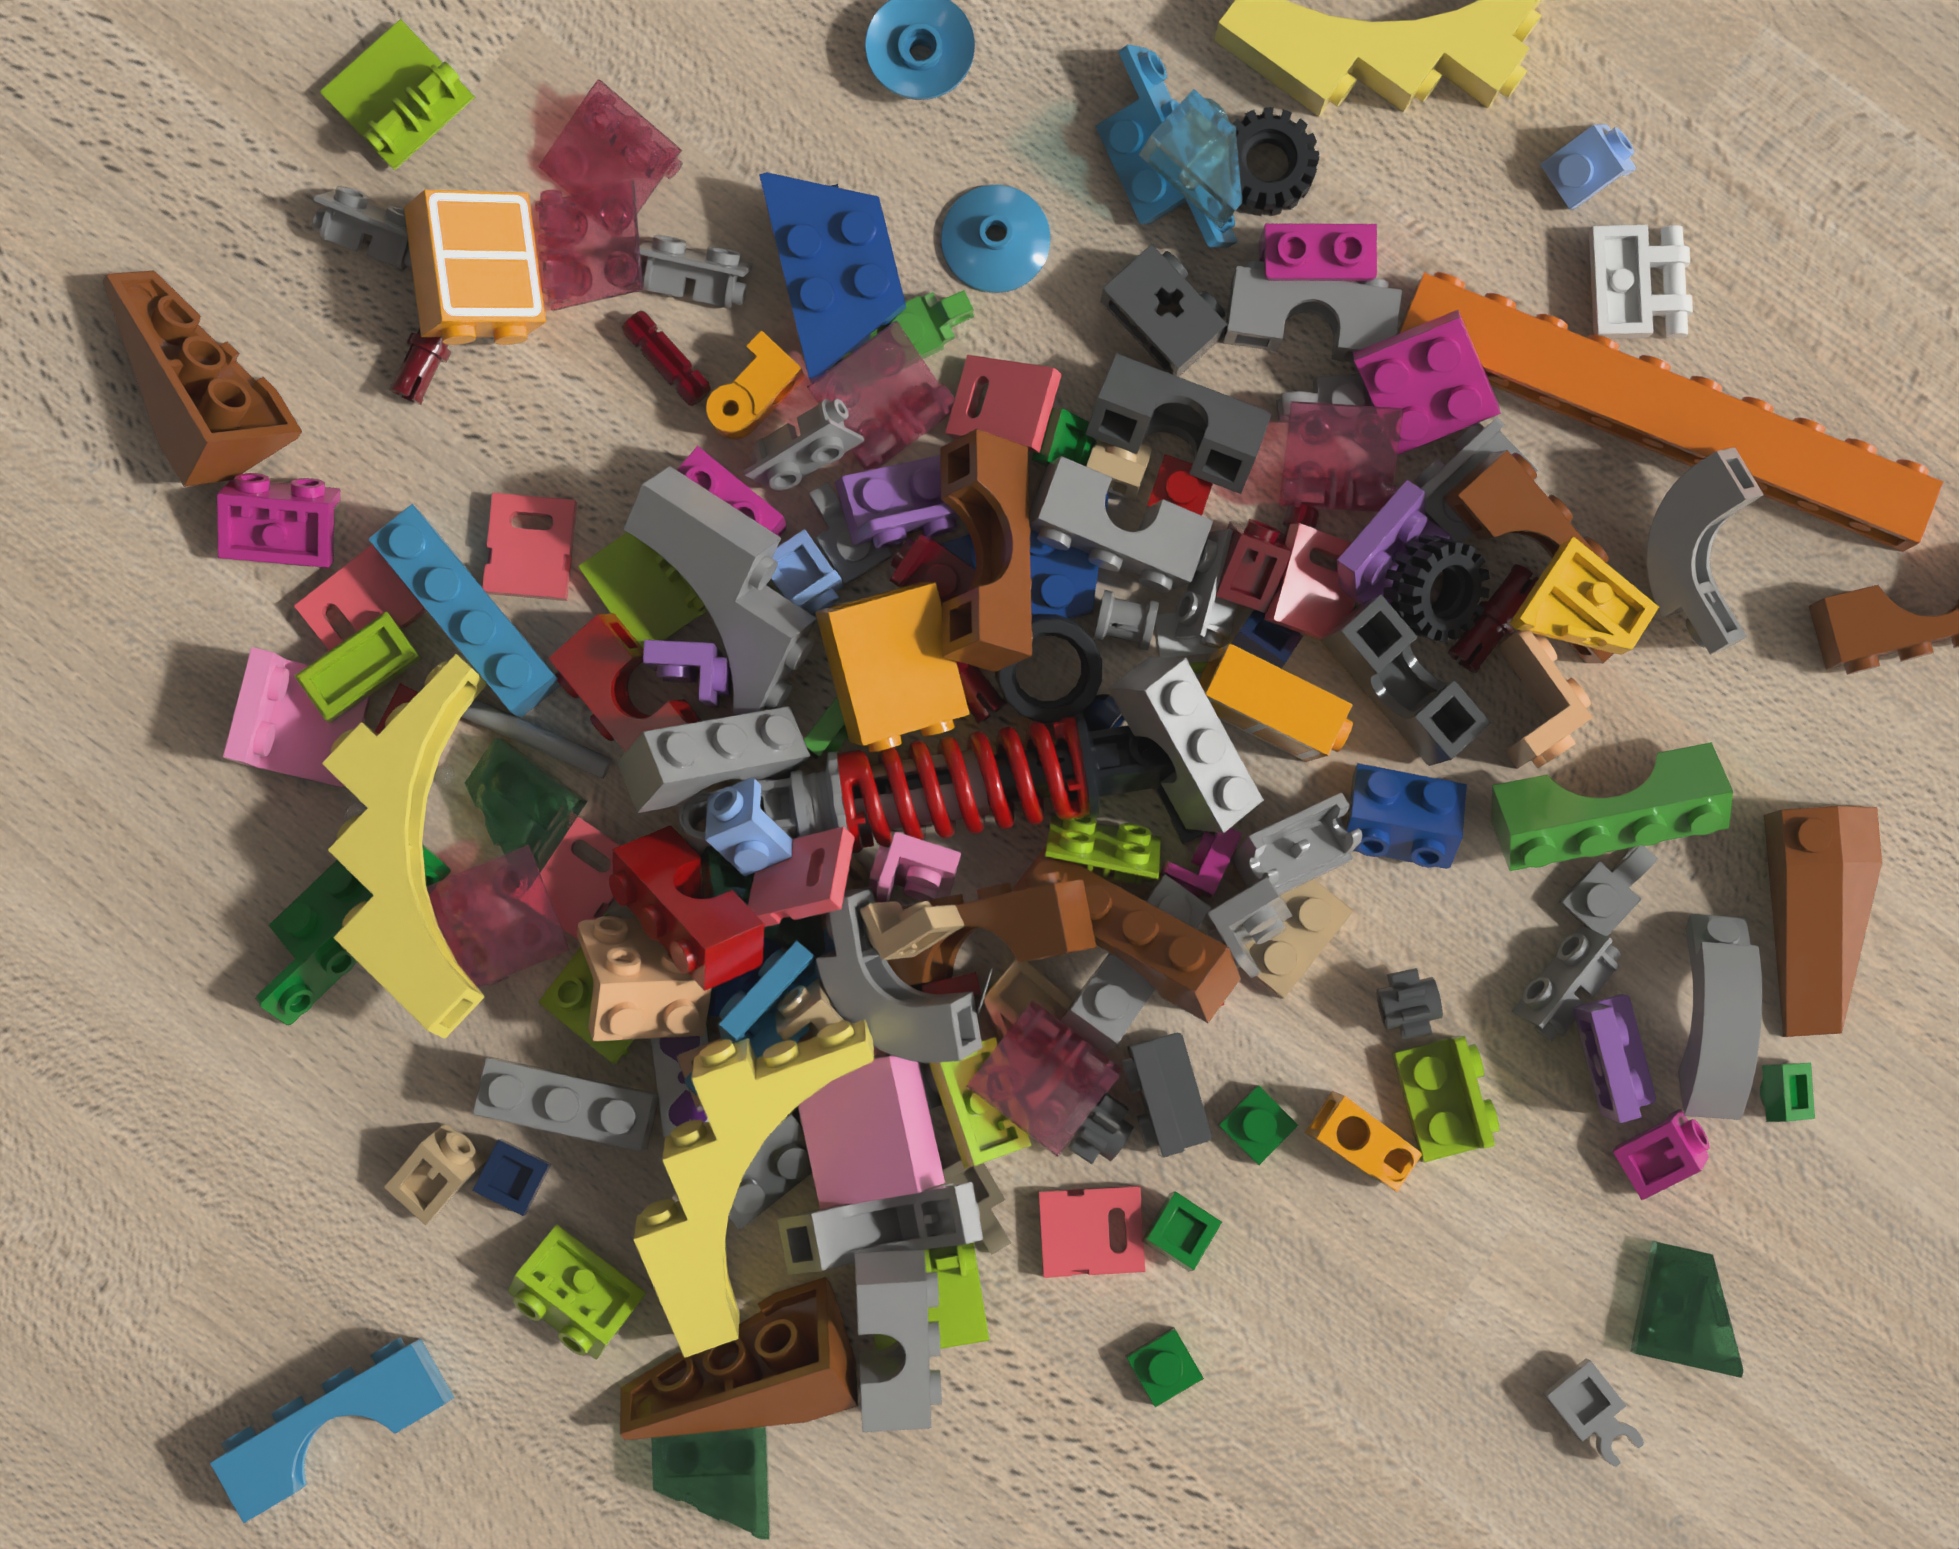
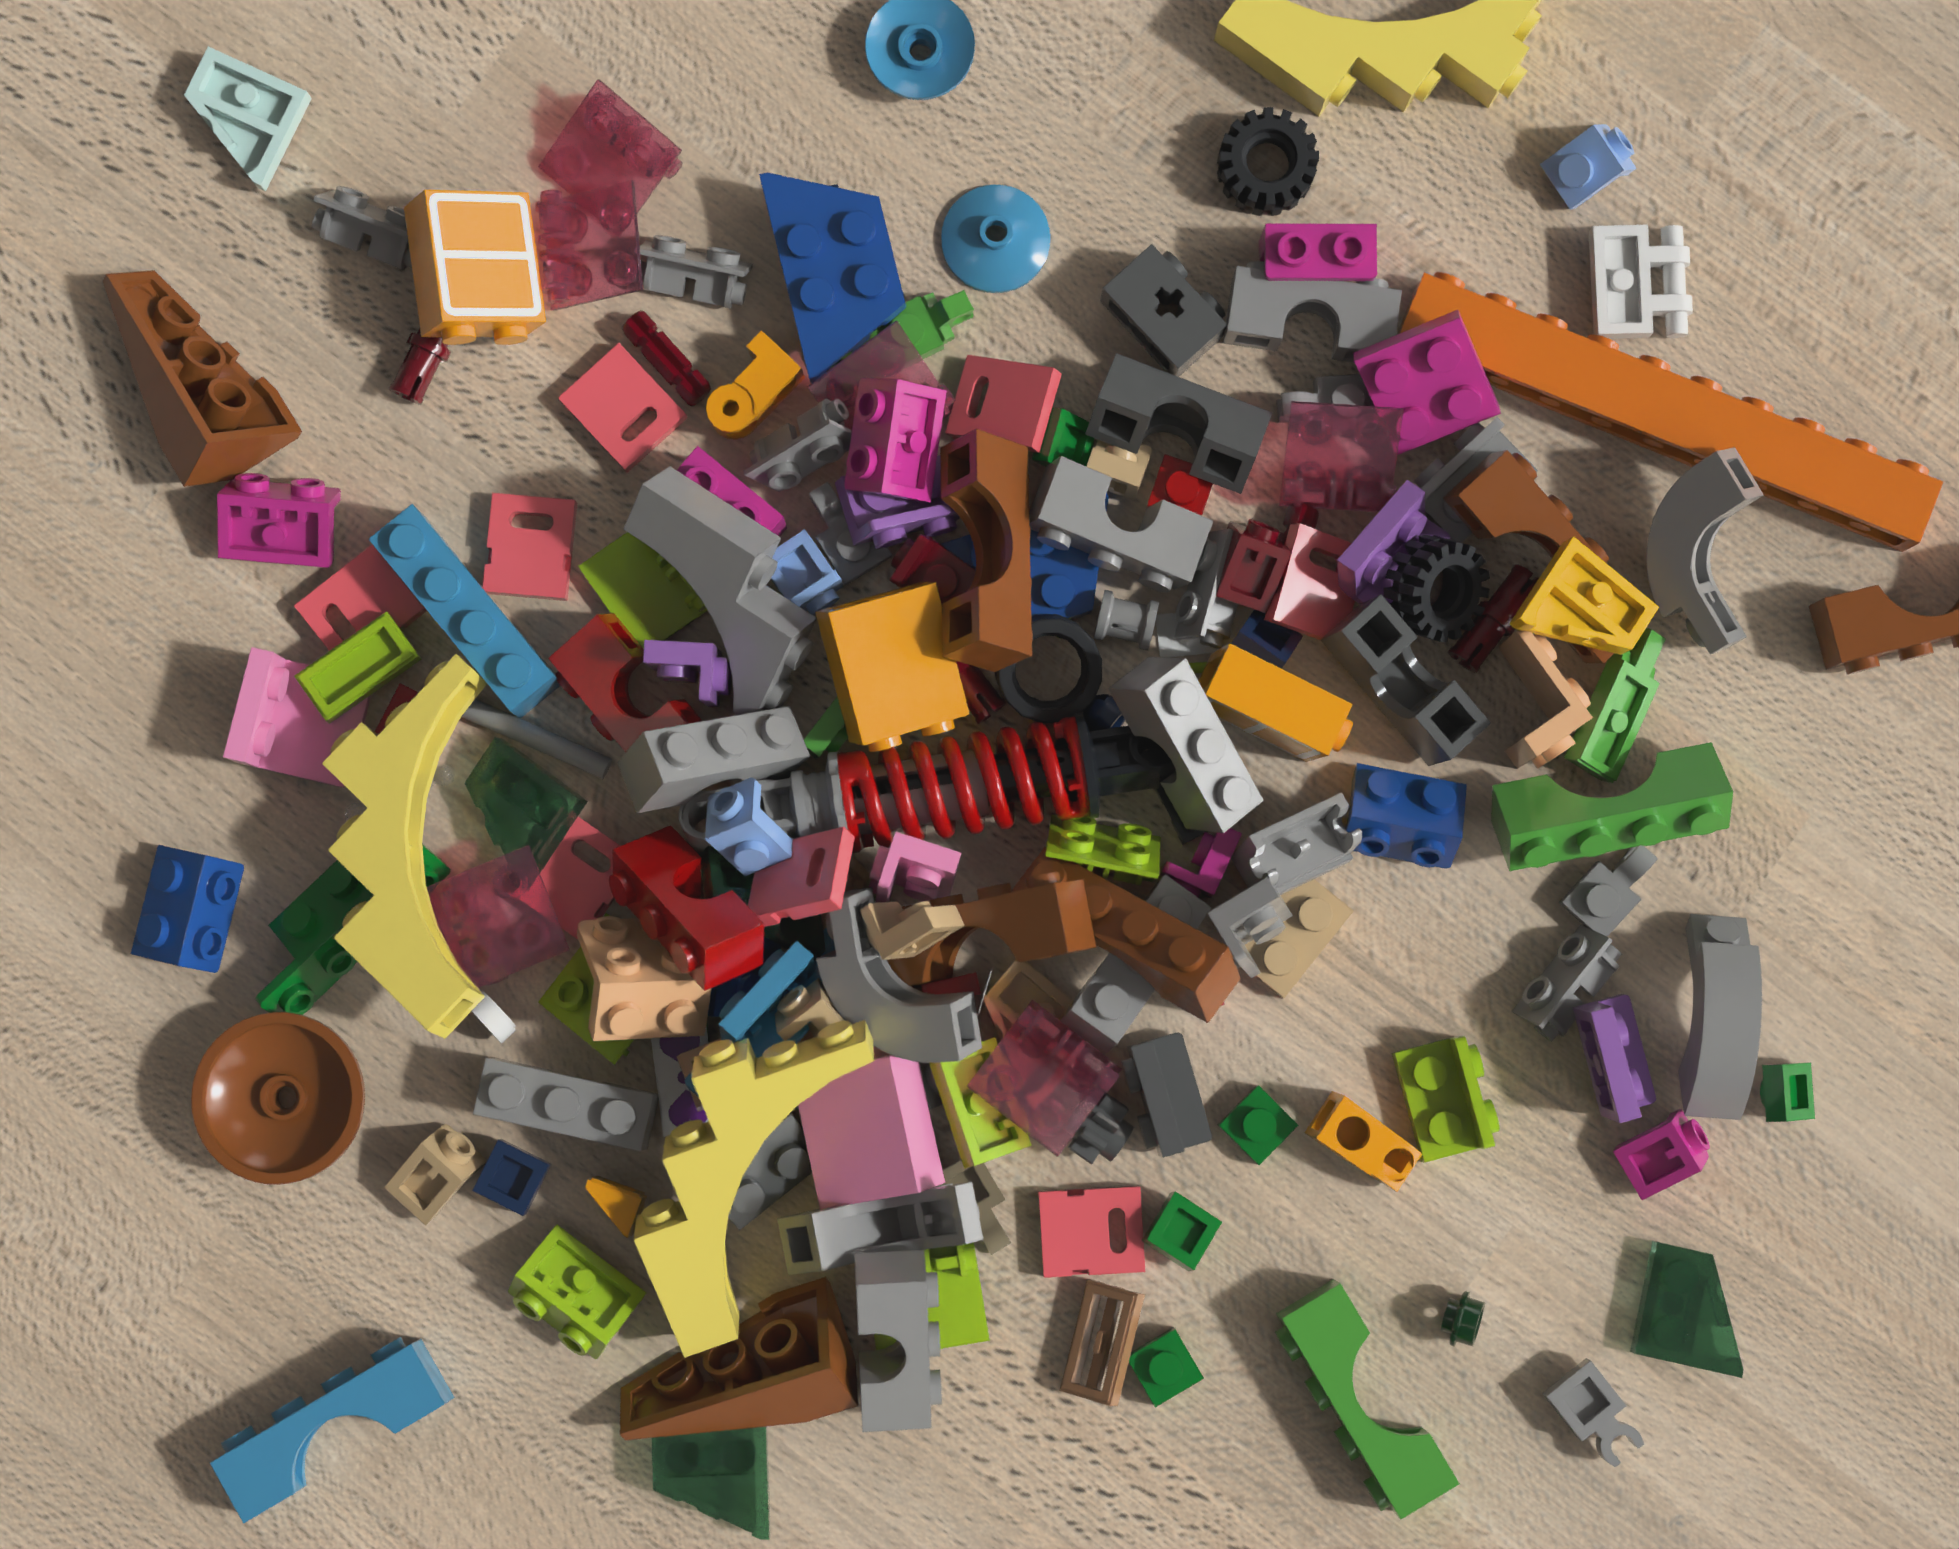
(187, 909): none -> blue bracket
(240, 1107): none -> dark orange dish
(247, 111): none -> light aqua wing
(397, 94): lime hinge -> none
(494, 1018): none -> white tile
(615, 397): none -> coral piece
(618, 1202): none -> light orange slope
(895, 438): none -> dark pink bracket
(1121, 1348): none -> medium nougat tile
(1128, 132): dark azure bracket -> none
(1199, 156): clear light blue slope -> none
(1402, 1463): none -> bright green arch
(1409, 1003): dark grey gear -> none
(1463, 1319): none -> dark green plate
(1617, 709): none -> bright green hinge
(1822, 896): dark orange wedge -> none

